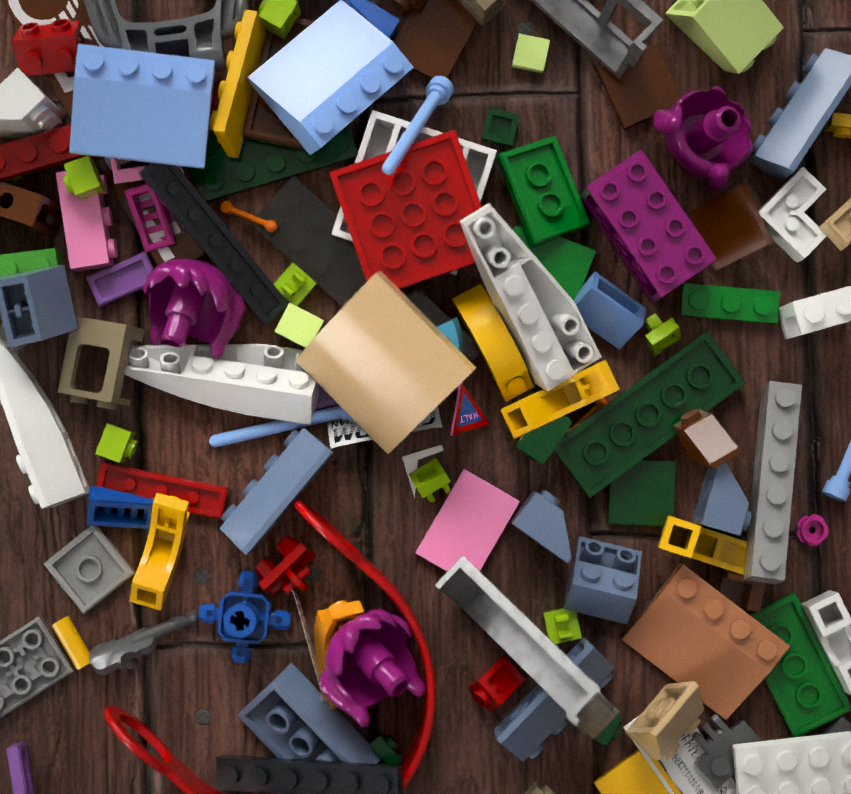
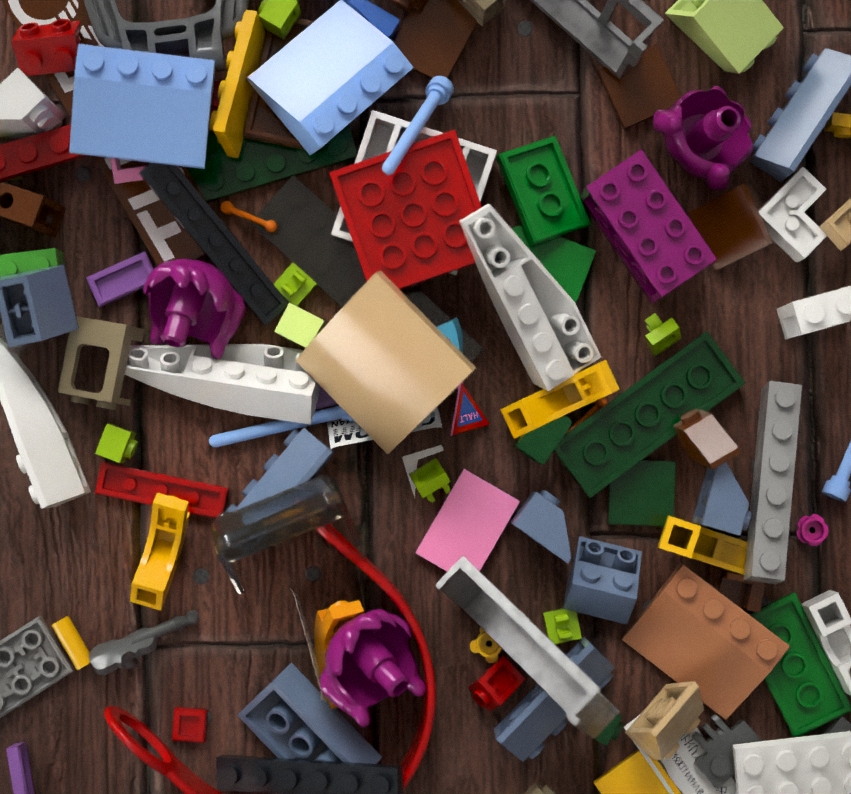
(83, 178): lime plate -> none
(87, 229): bright pink brick -> none
(89, 568): light grey tile -> none
(111, 498): blue slope -> none
(132, 195): dark pink slope -> none
(190, 724): none -> red tile
(256, 607): blue piece -> none
(278, 520): none -> clear smoke windscreen
(290, 571): red hips -> none
(386, 748): dark green plate -> none
(479, 646): none -> yellow plate
(493, 342): yellow arch -> none
(500, 127): dark green plate -> none
(530, 53): yellowish green tile -> none
(609, 310): medium blue brick -> none
(729, 303): green plate -> none

